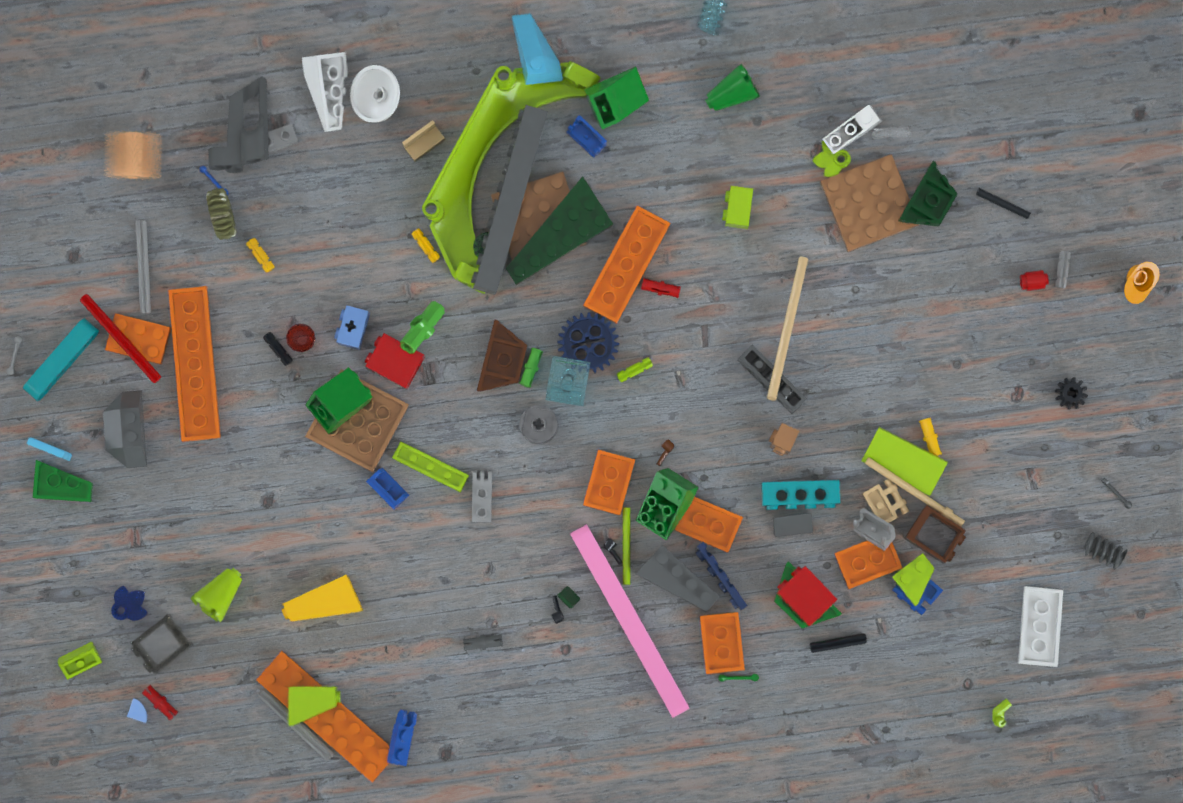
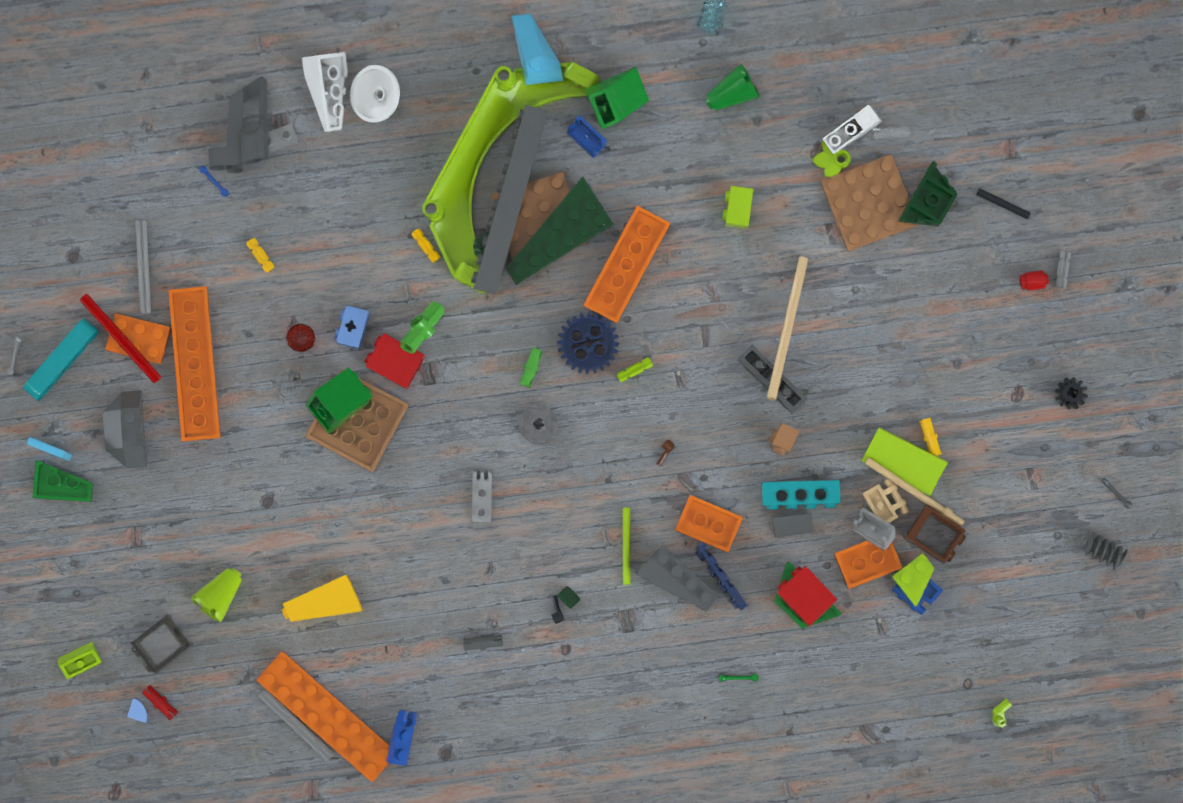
(130, 602): clear blue plate -> none
(133, 155): light nougat piece -> none
(221, 213): olive gear -> none
(277, 348): black axle -> none
(310, 702): lime slope -> none
(387, 488): blue hinge -> none
(423, 141): tan panel -> none
(430, 466): lime tile -> none
(502, 359): reddish brown wing -> none
(568, 381): clear light blue slope -> none
(609, 482): orange plate -> none
(609, 545): black hand -> none
(629, 621): bright pink beam -> none
(660, 288): red pin -> none
(666, 502): green slope -> none
(722, 643): orange plate -> none
(838, 643): black axle -> none
(1040, 626): white tile -> none
(1140, 281): light orange piece -> none

